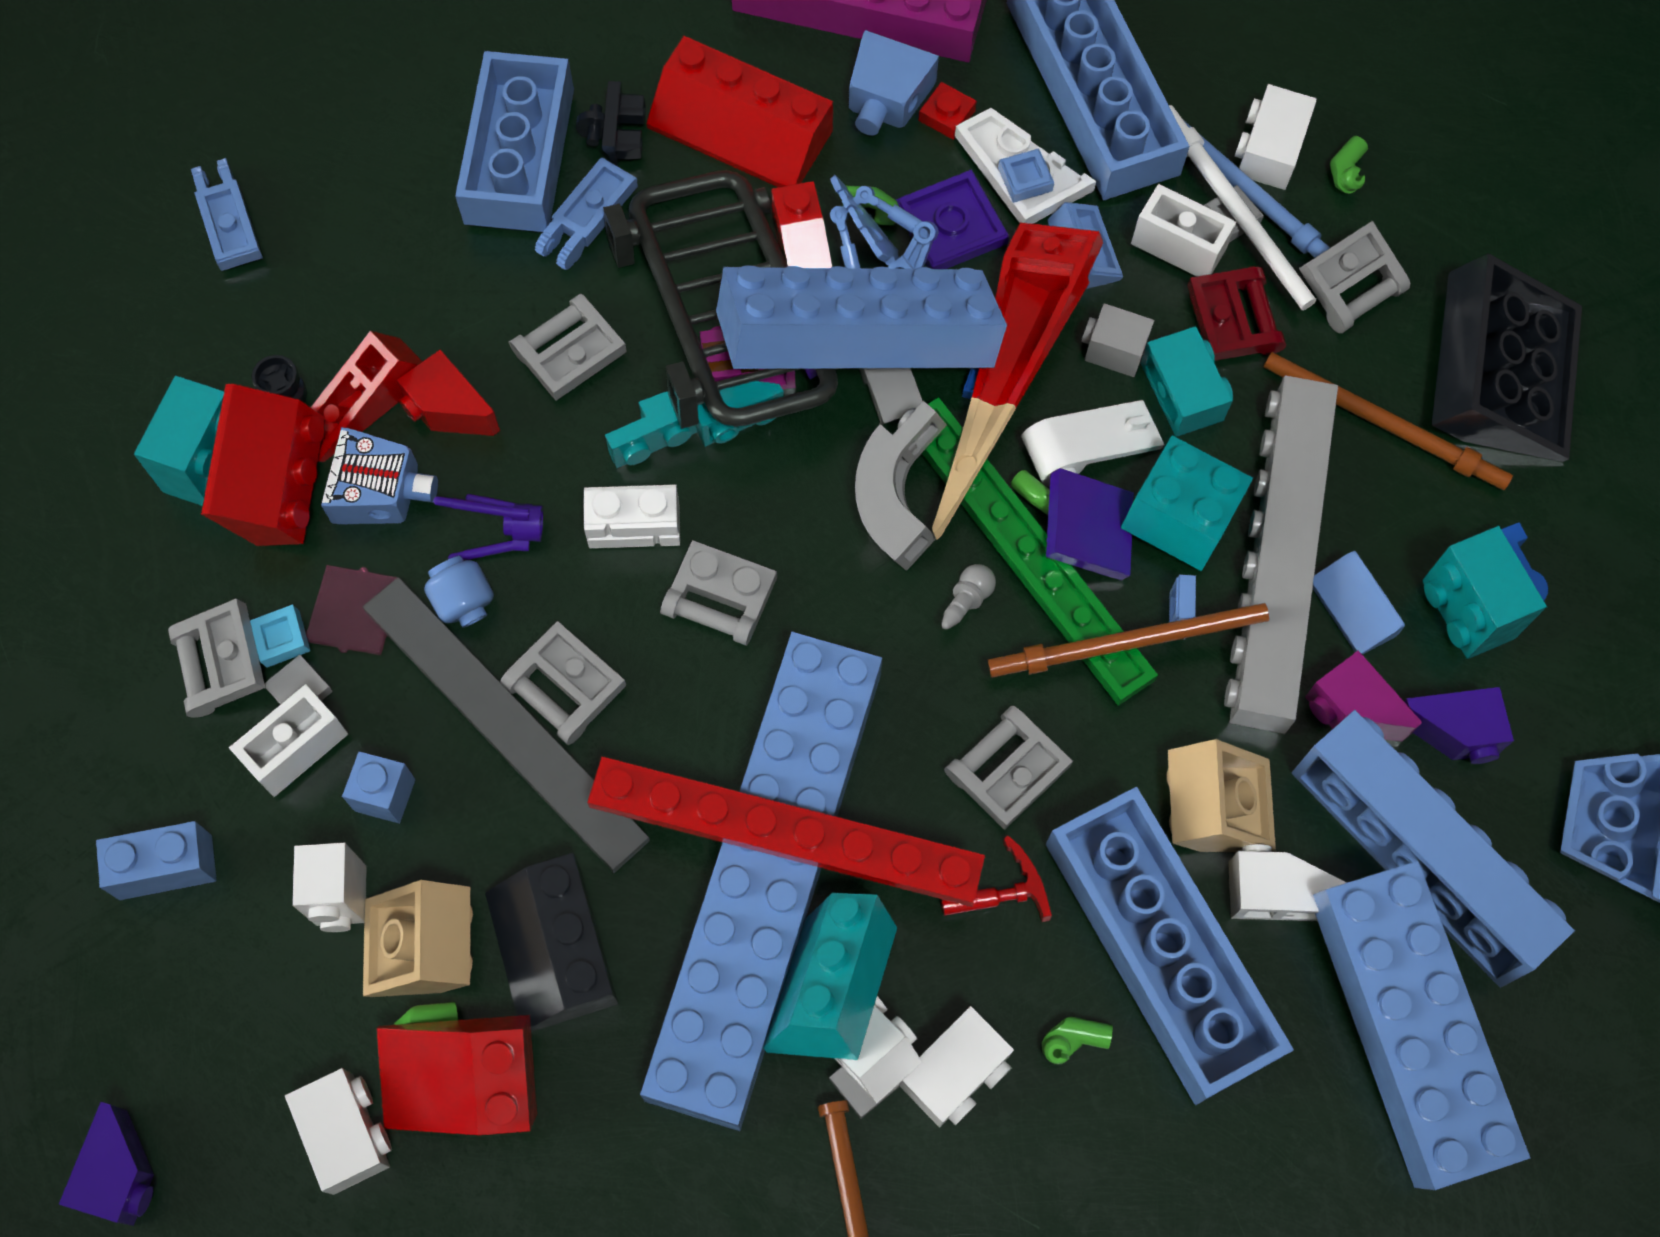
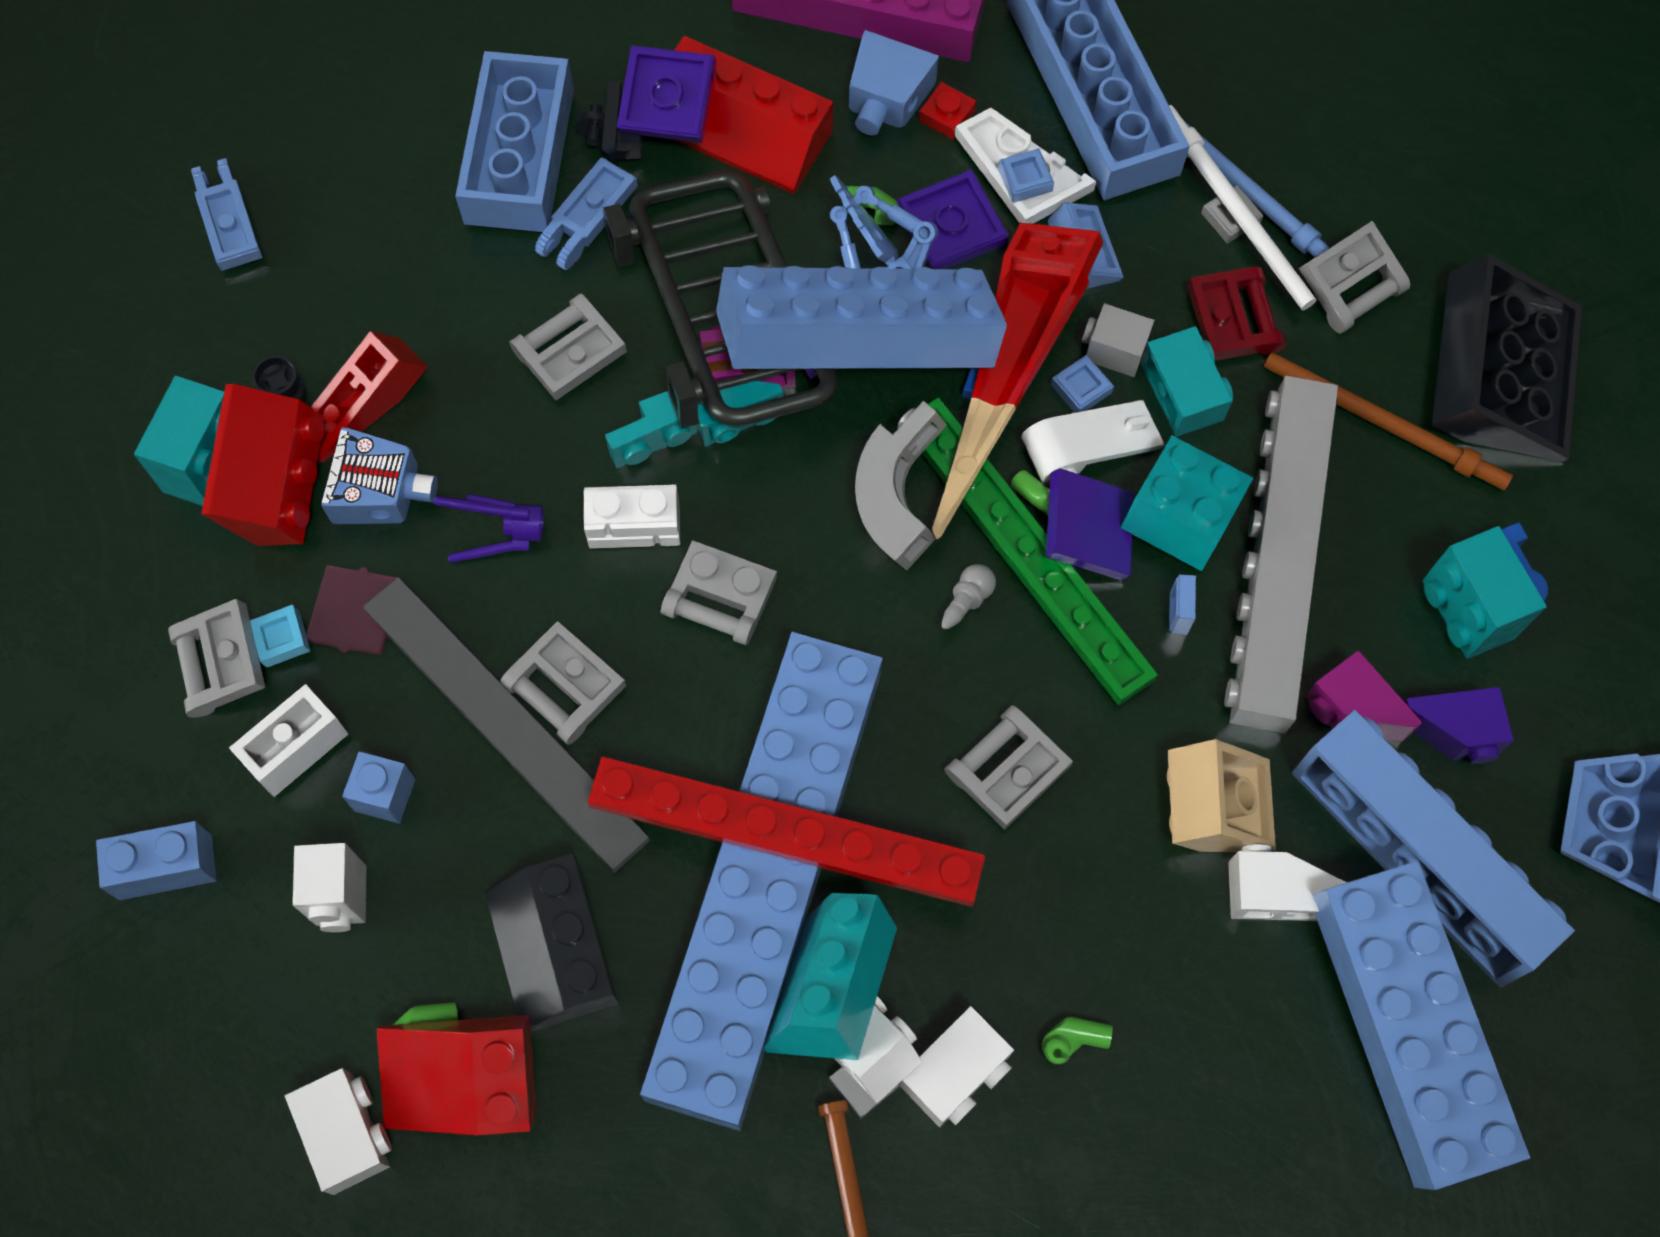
(111, 1170): dark purple slope -> none
(293, 677): light grey tile -> none
(417, 940): tan slope -> none
(445, 399): red slope -> none
(458, 591): medium blue head -> none
(666, 94): none -> dark purple tile
(800, 226): slope -> none
(892, 391): light grey slope -> none
(1020, 891): red piece -> none
(1037, 658): dark orange bar -> none
(1082, 385): none -> medium blue tile
(1167, 946): medium blue brick -> none
(1182, 232): white brick -> none
(1276, 135): white brick -> none
(1343, 165): bright green arm -> none
(1357, 603): medium blue slope -> none

